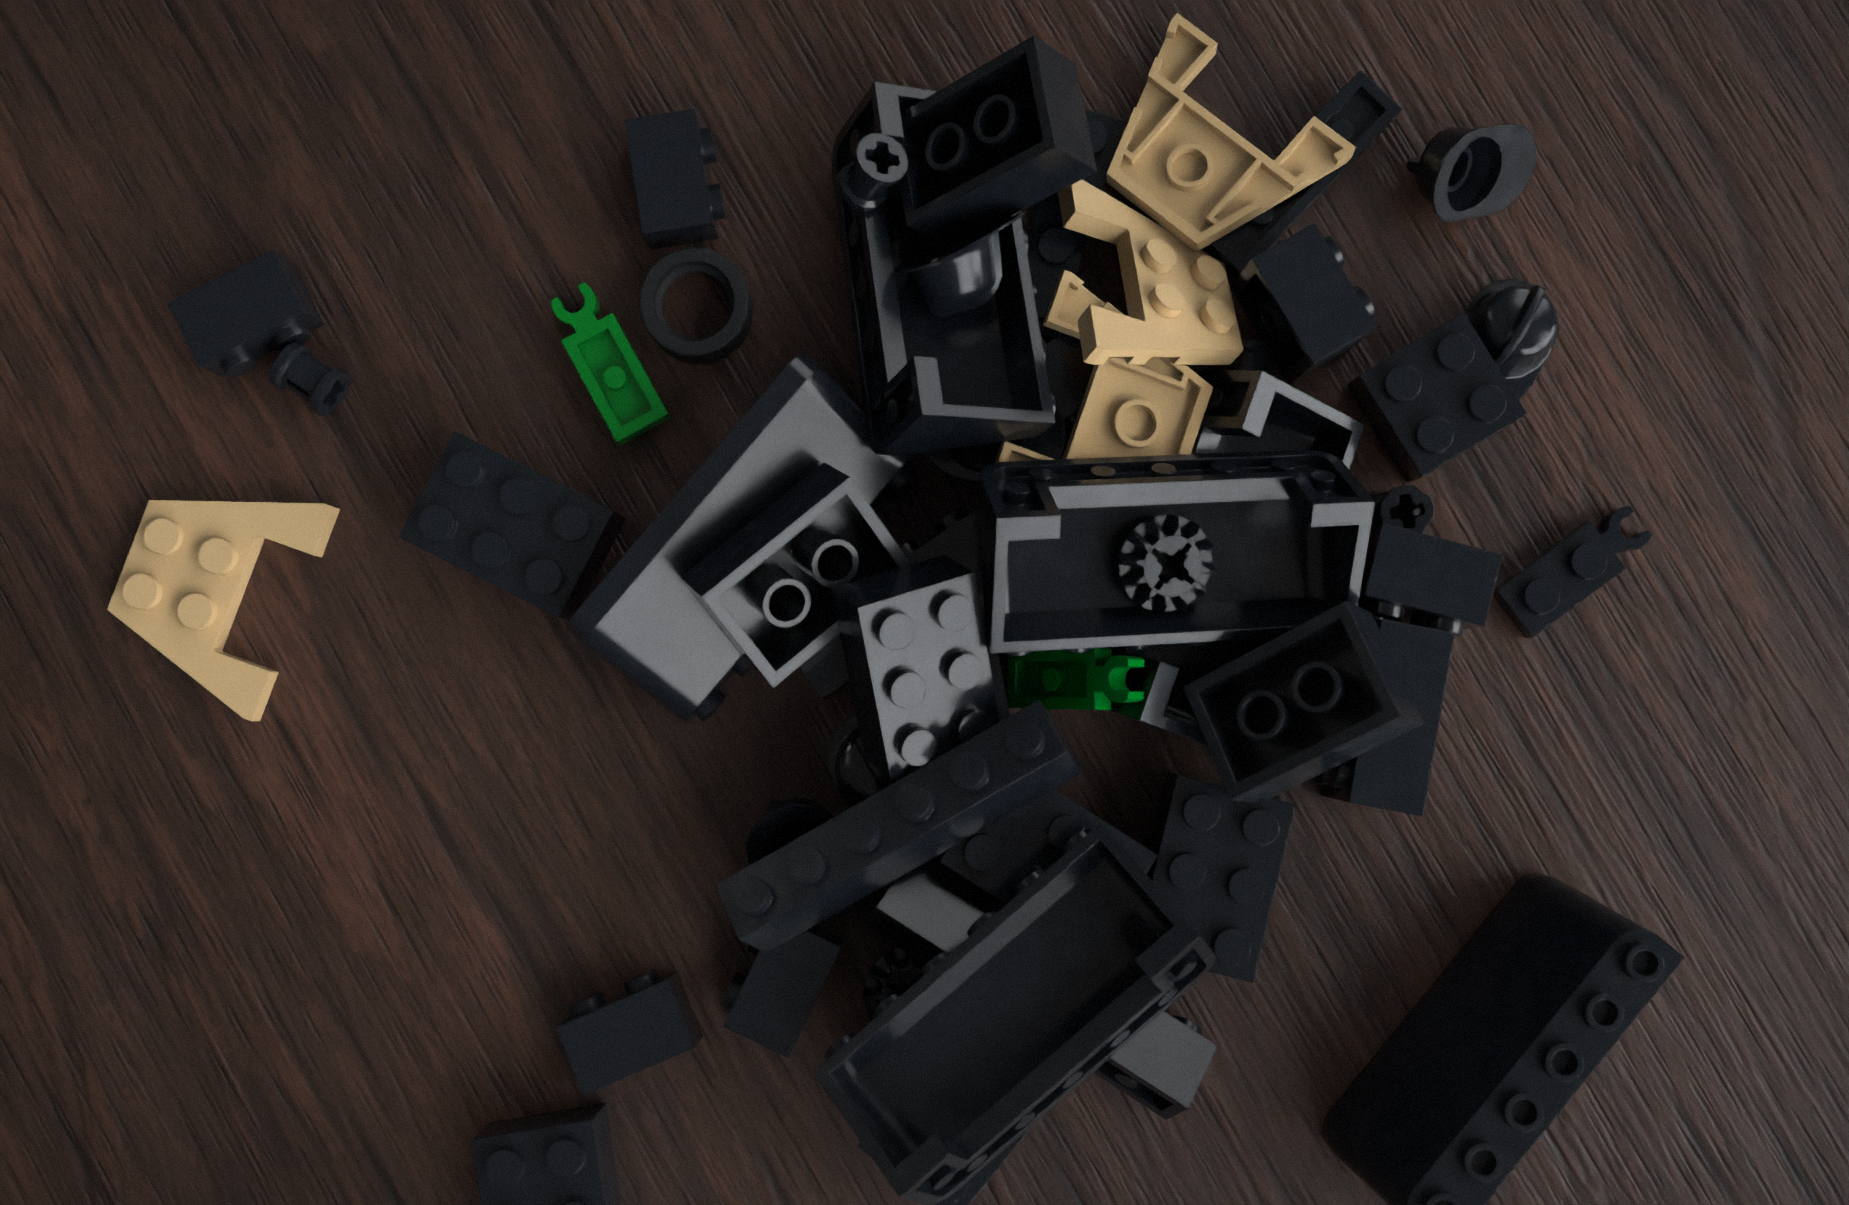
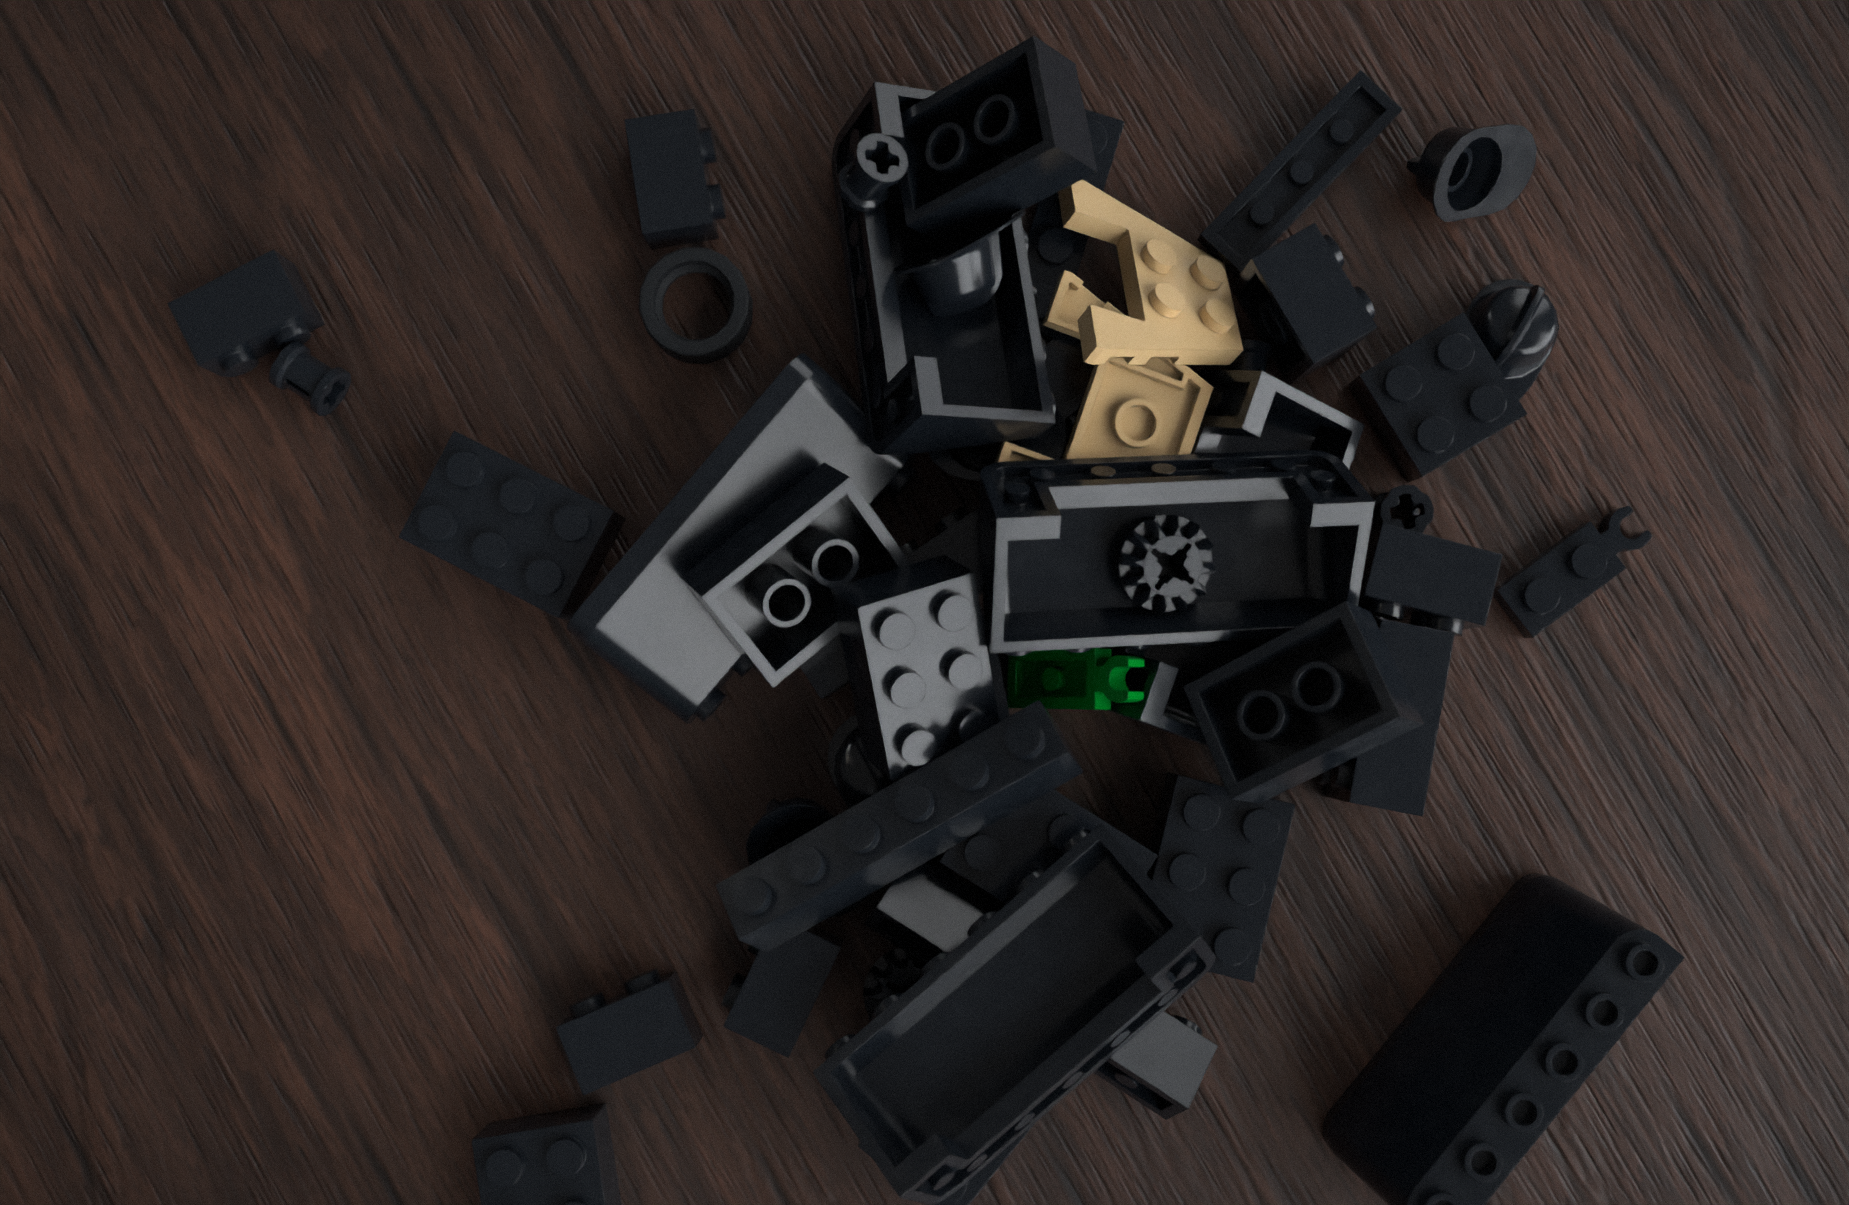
(190, 579): tan wing -> none
(611, 369): green plate -> none
(1196, 169): tan wing -> none

